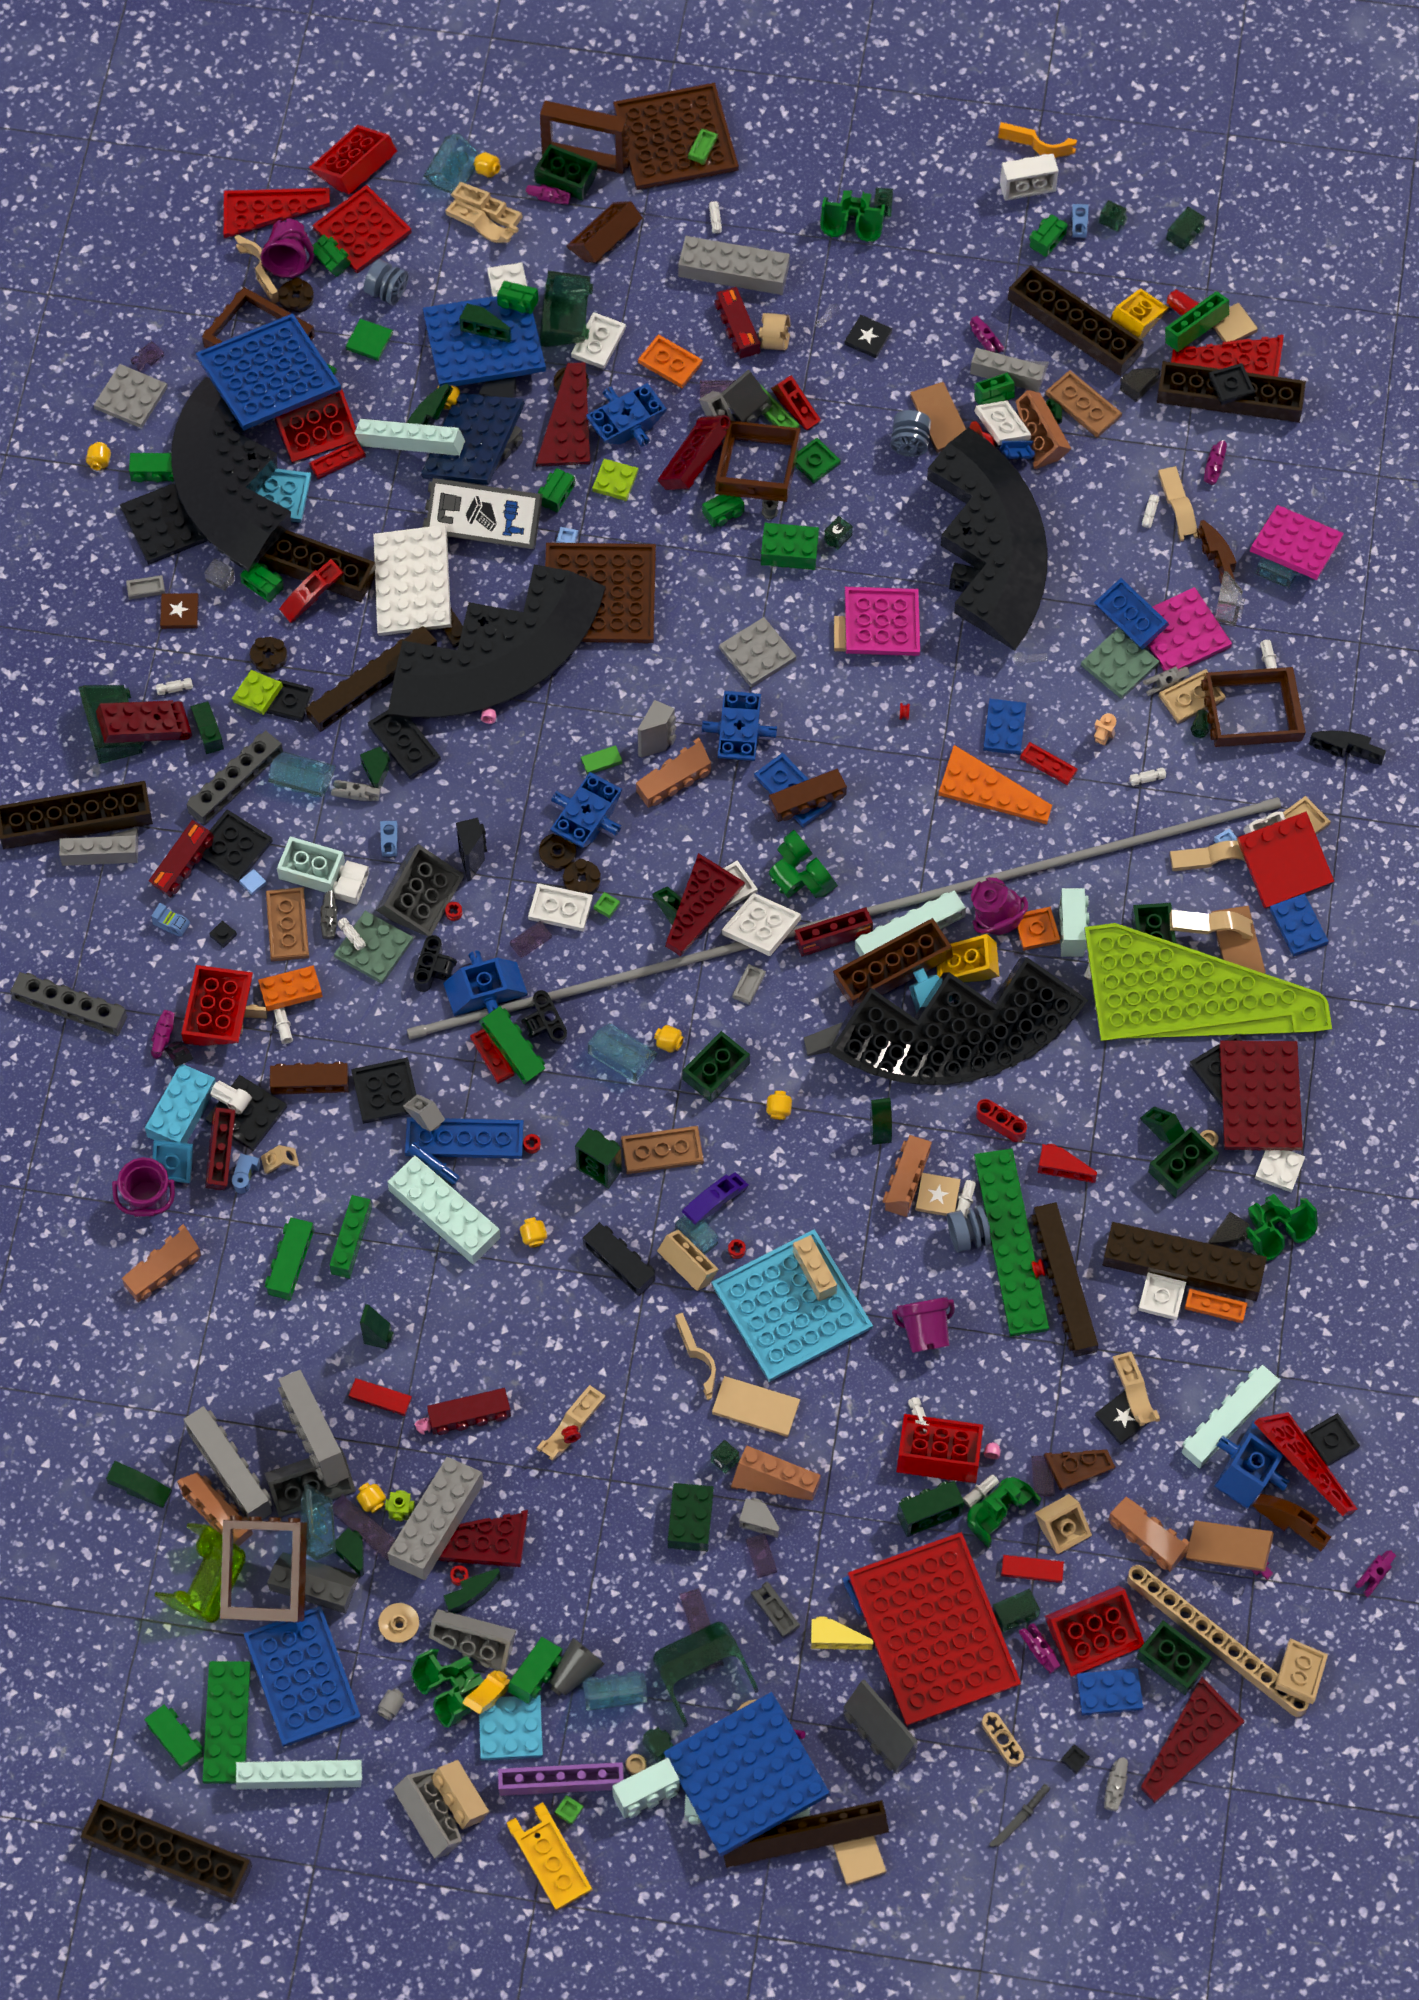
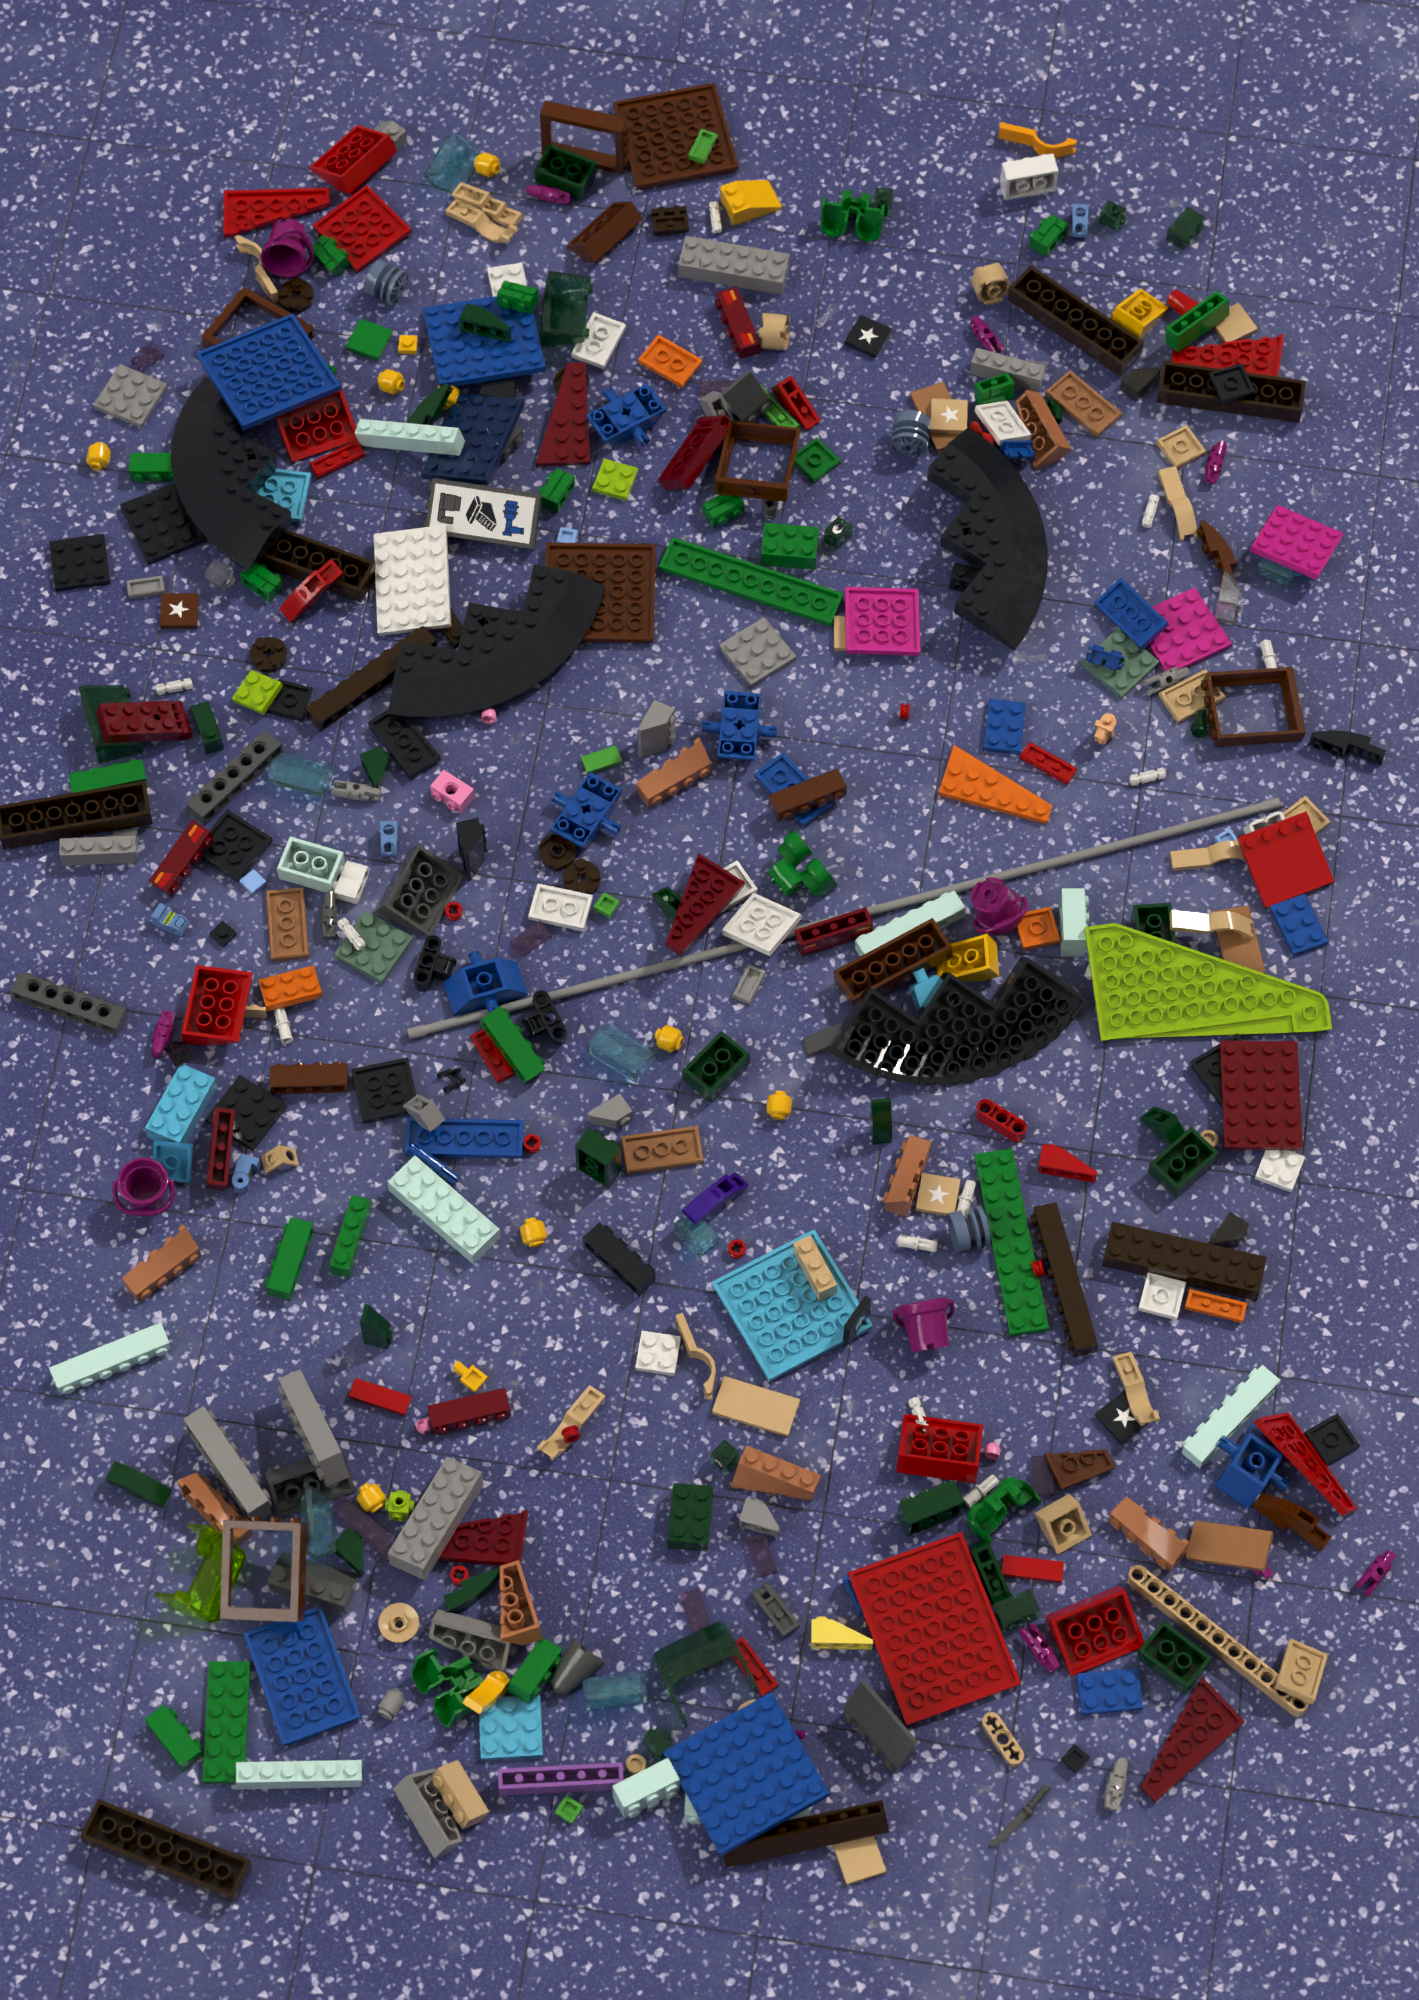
(79, 562): none -> black plate
(108, 776): none -> green brick
(110, 1359): none -> light aqua brick
(233, 1098): white piece -> none
(391, 381): none -> yellow head
(395, 131): none -> light grey slope
(408, 344): none -> yellow plate
(448, 783): none -> bright pink brick
(449, 1073): none -> black piece
(471, 1377): none -> yellow plate
(518, 1614): none -> nougat wedge
(551, 1859): yellow hinge -> none
(611, 1113): none -> light grey slope
(658, 1353): none -> white plate
(671, 223): none -> dark brown plate
(687, 1260): tan brick -> none
(748, 200): none -> yellow slope
(751, 581): none -> green plate
(761, 1675): none -> red tile
(856, 1319): none -> black tile
(917, 1243): none -> white axle
(948, 416): none -> tan tile
(989, 1571): none -> dark green slope
(990, 283): none -> tan brick
(1112, 658): none -> blue hinge
(1181, 447): none -> tan tile
(1269, 1242): green piece -> none

